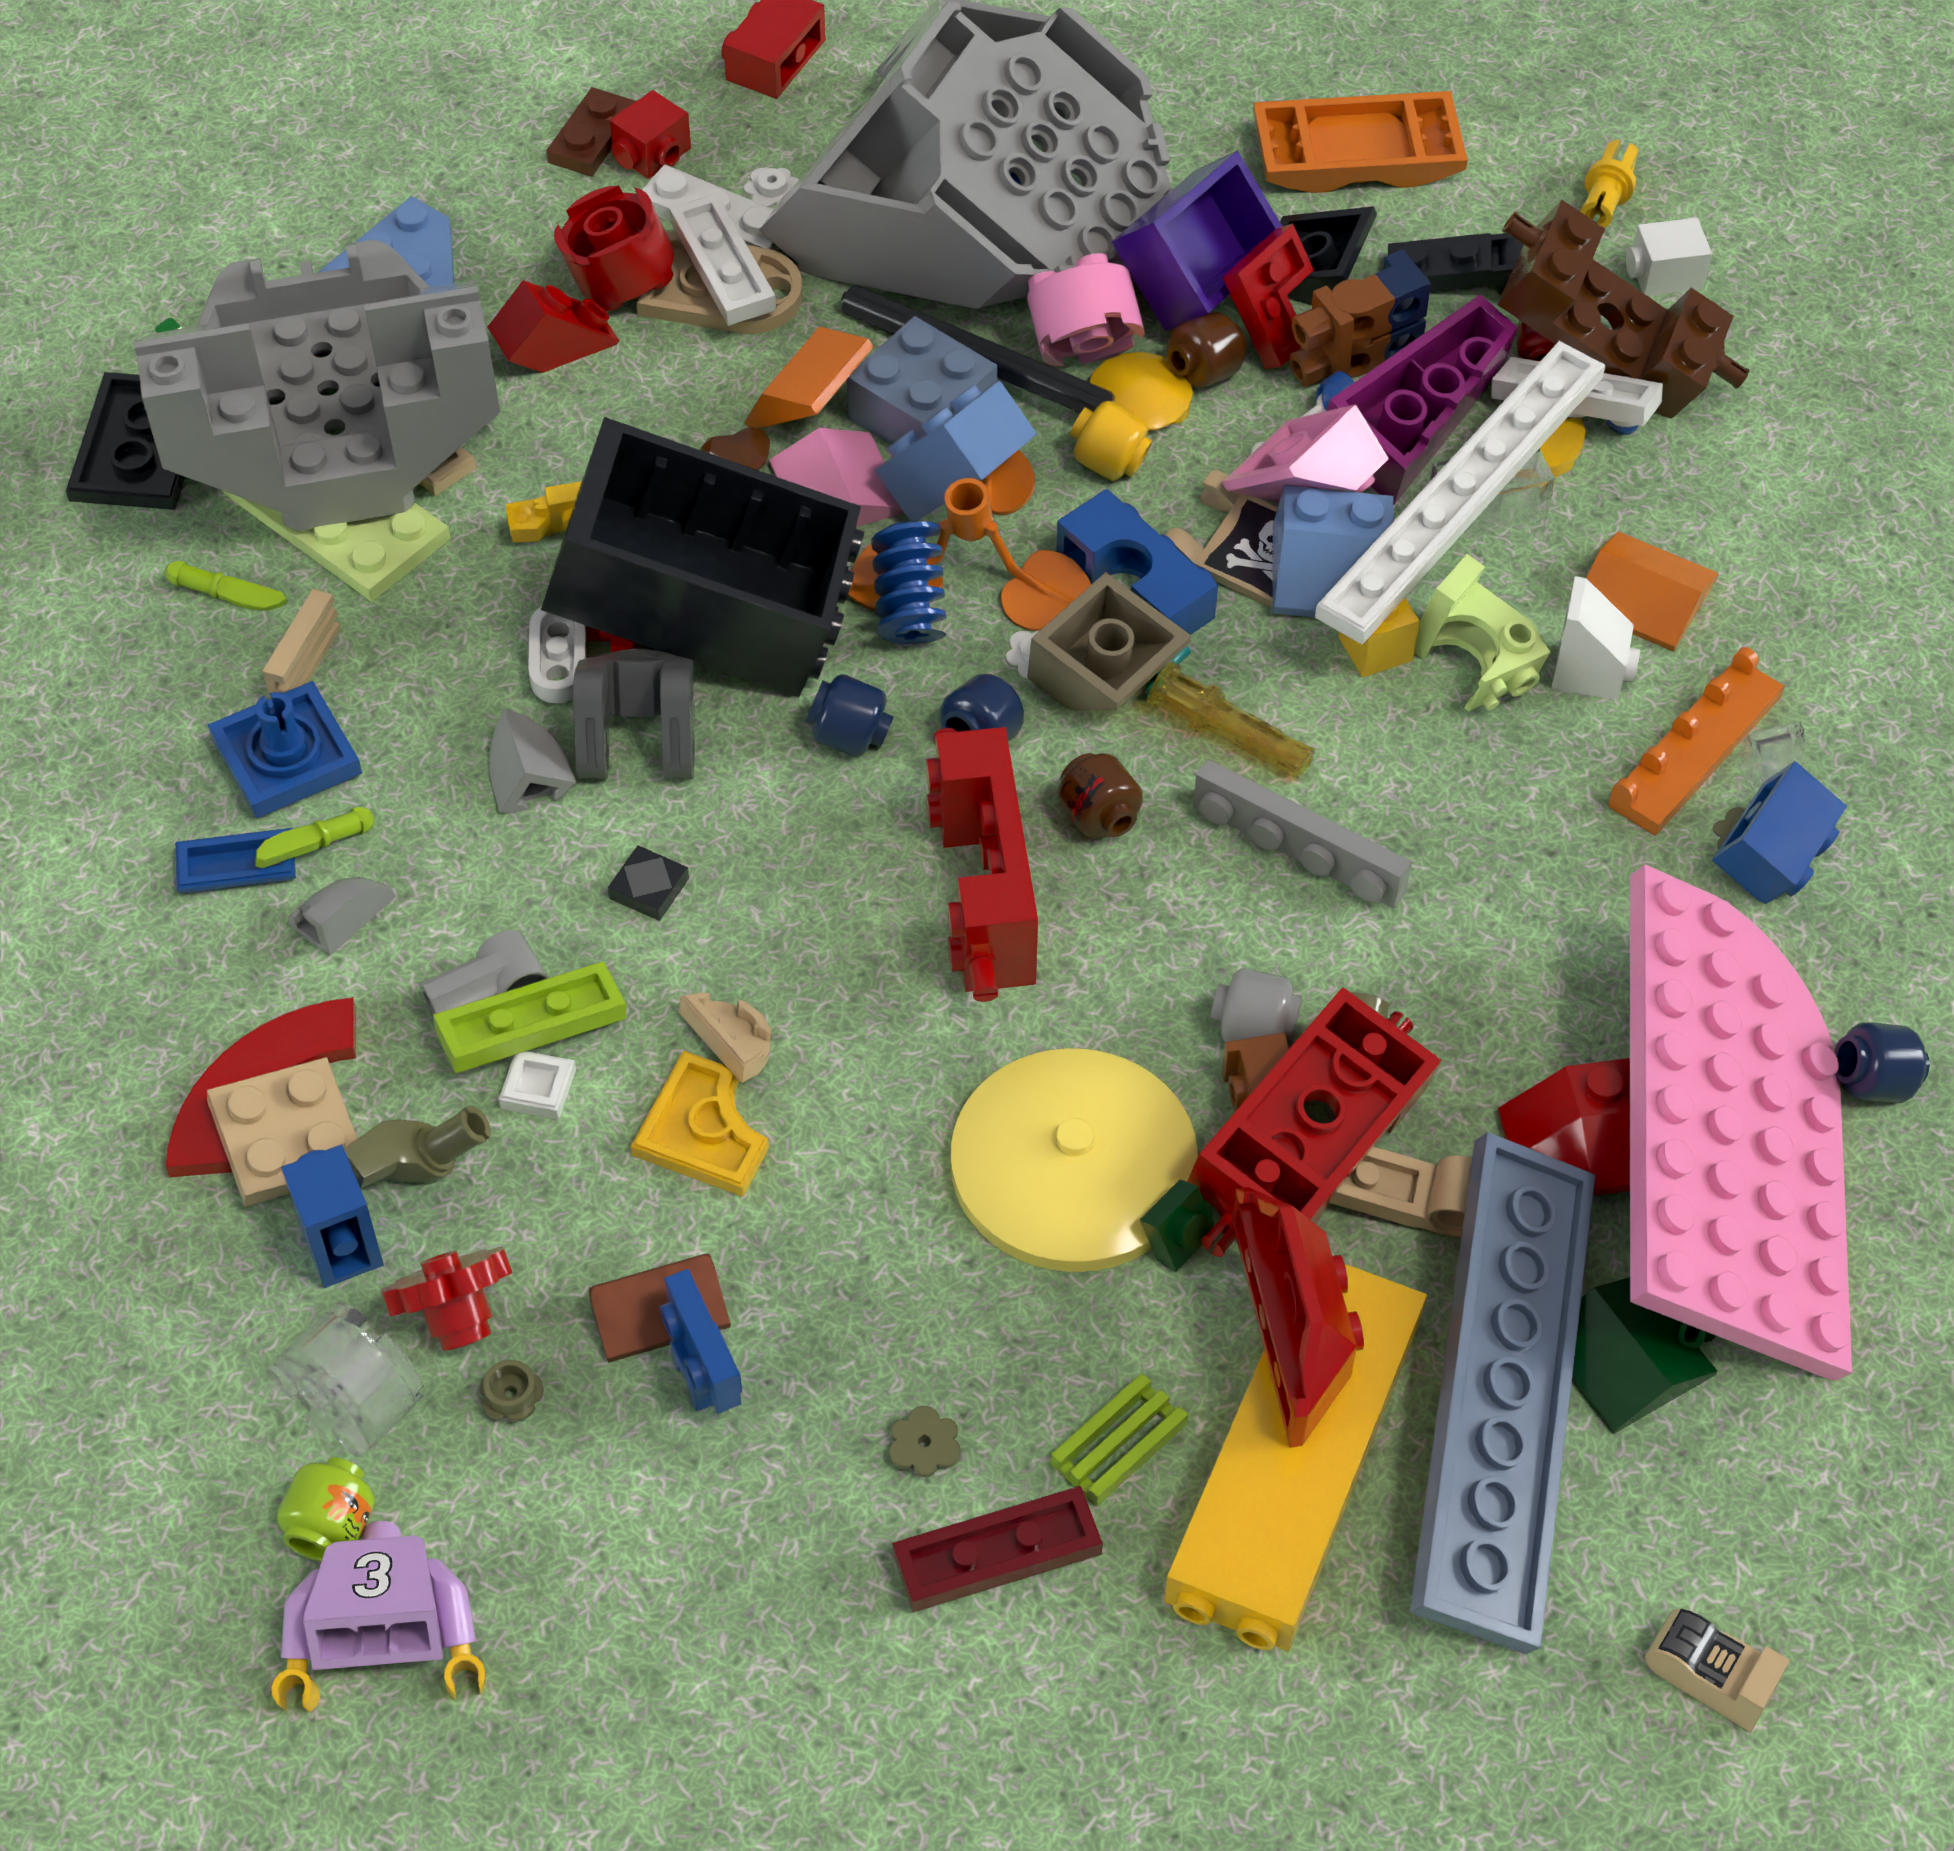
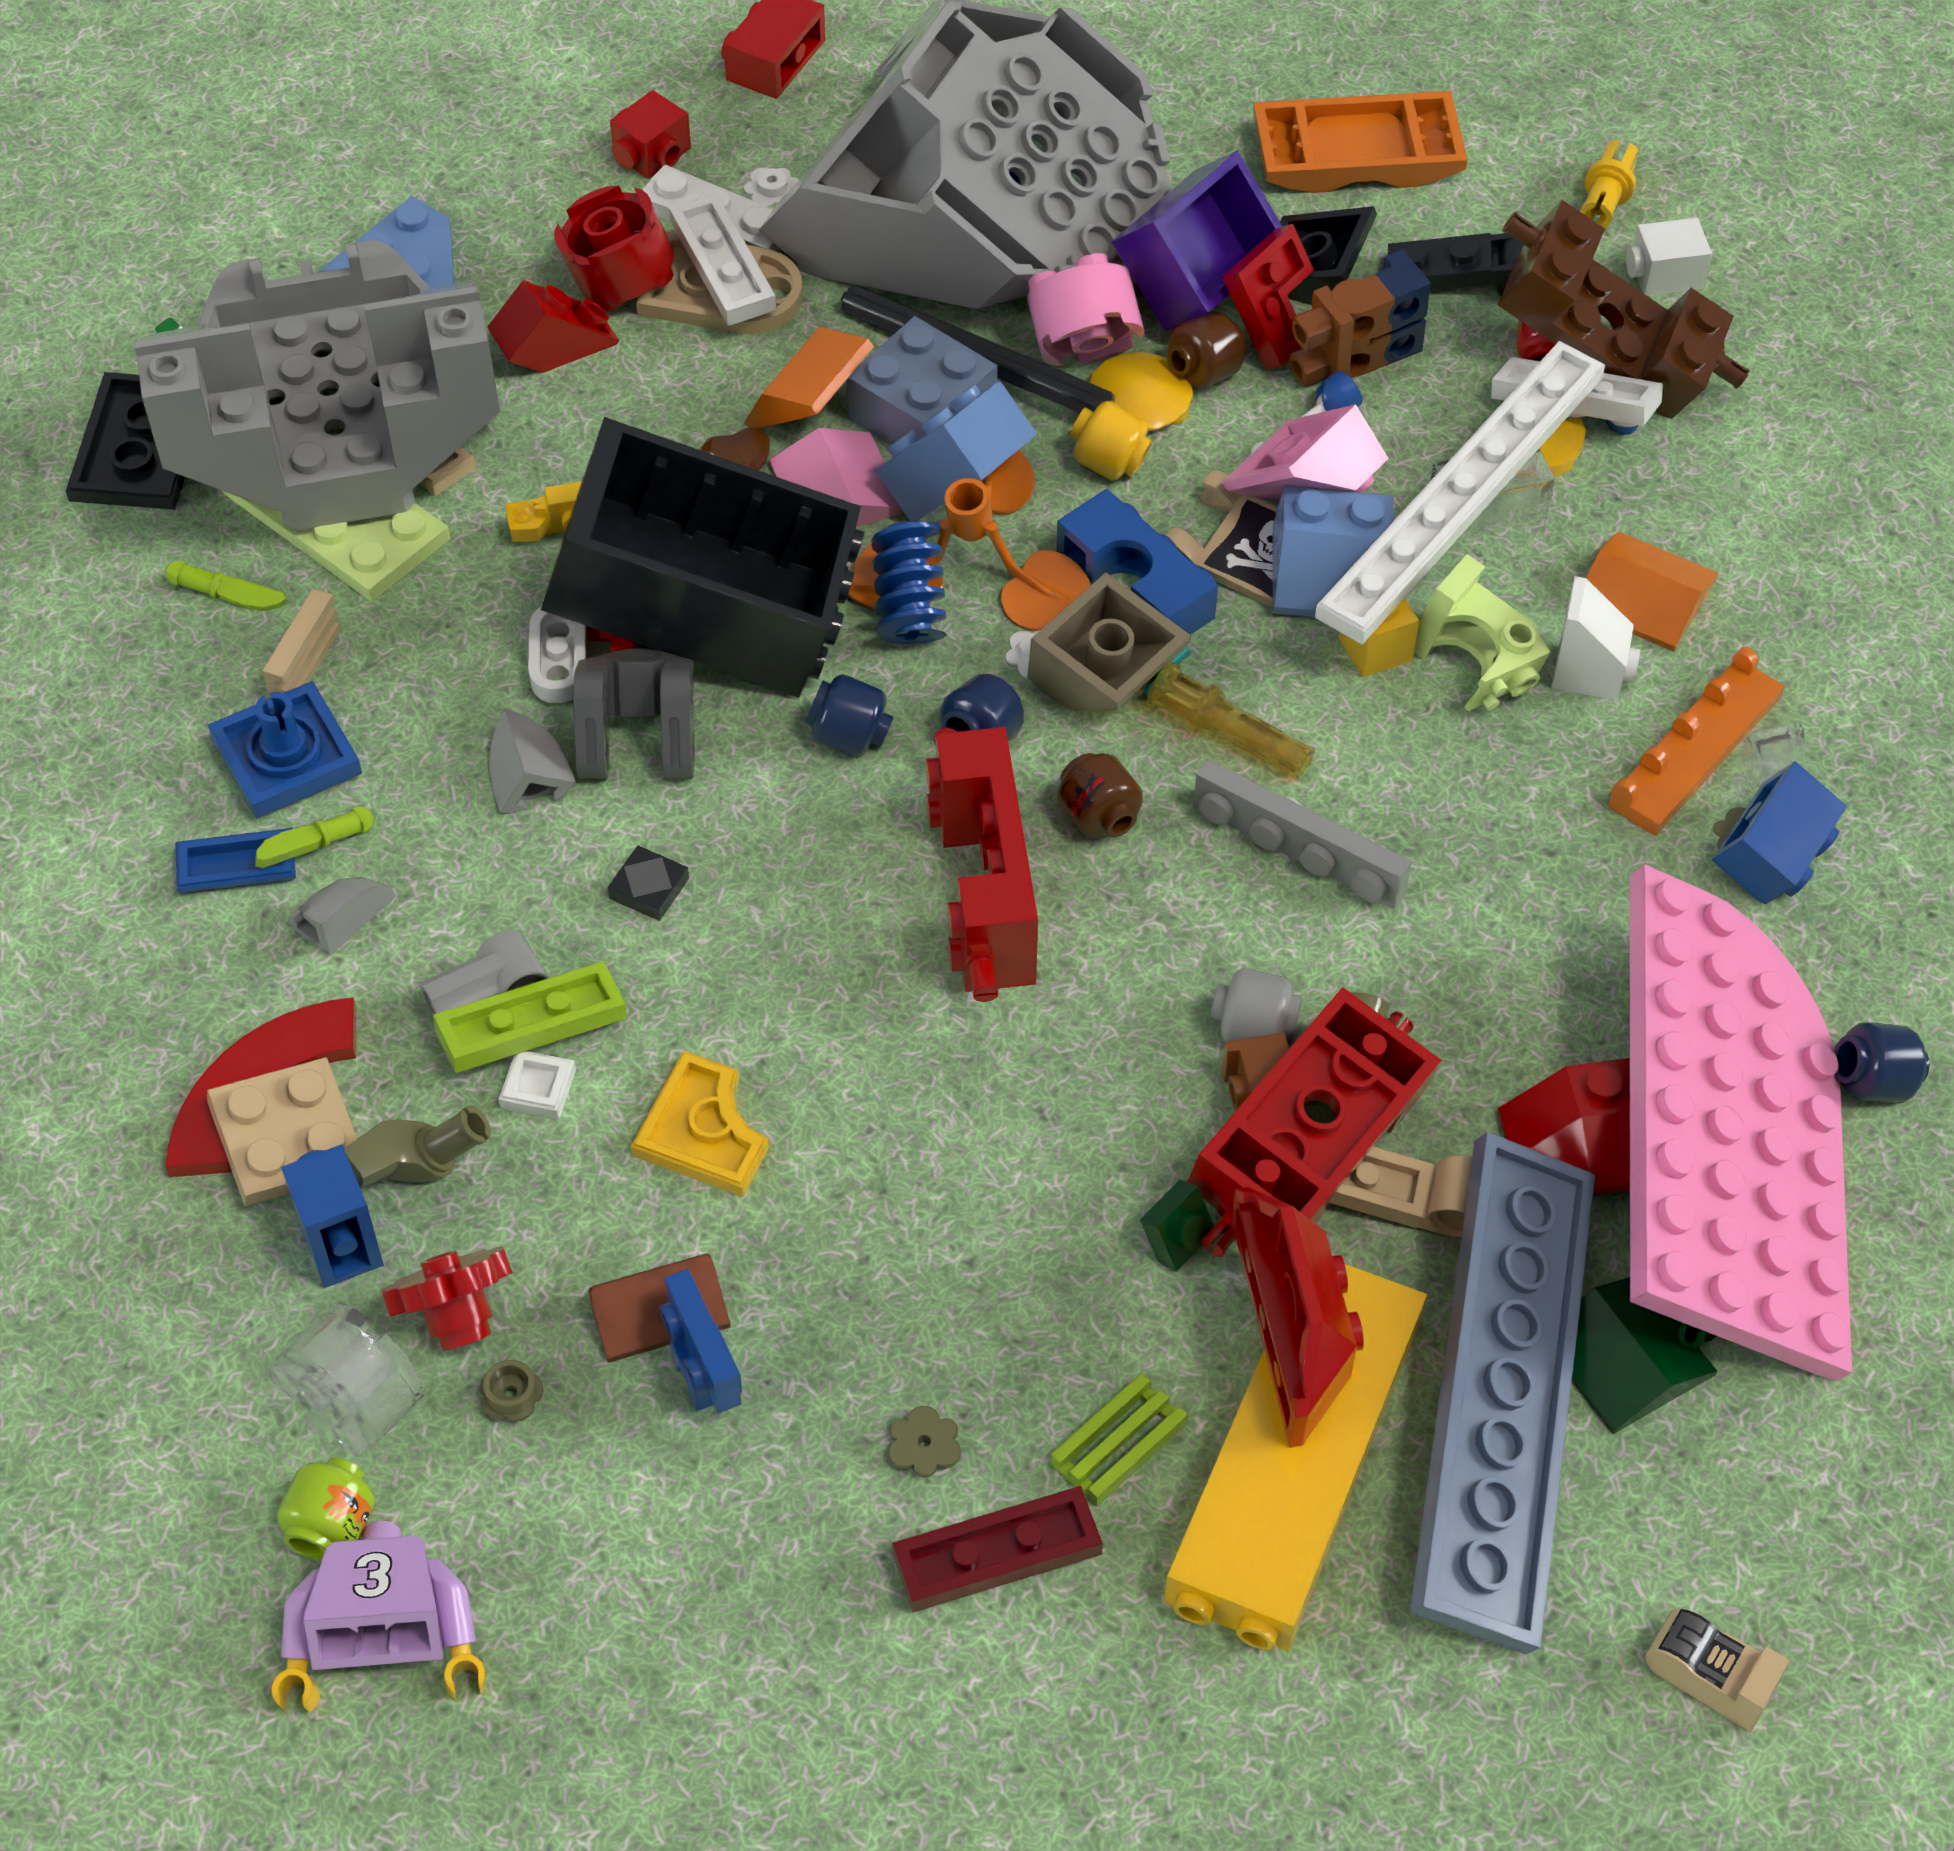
(587, 133): copper plate -> none
(732, 1032): tan tile -> none
(1069, 1157): light yellow dish -> none
(1428, 389): magenta wedge -> none

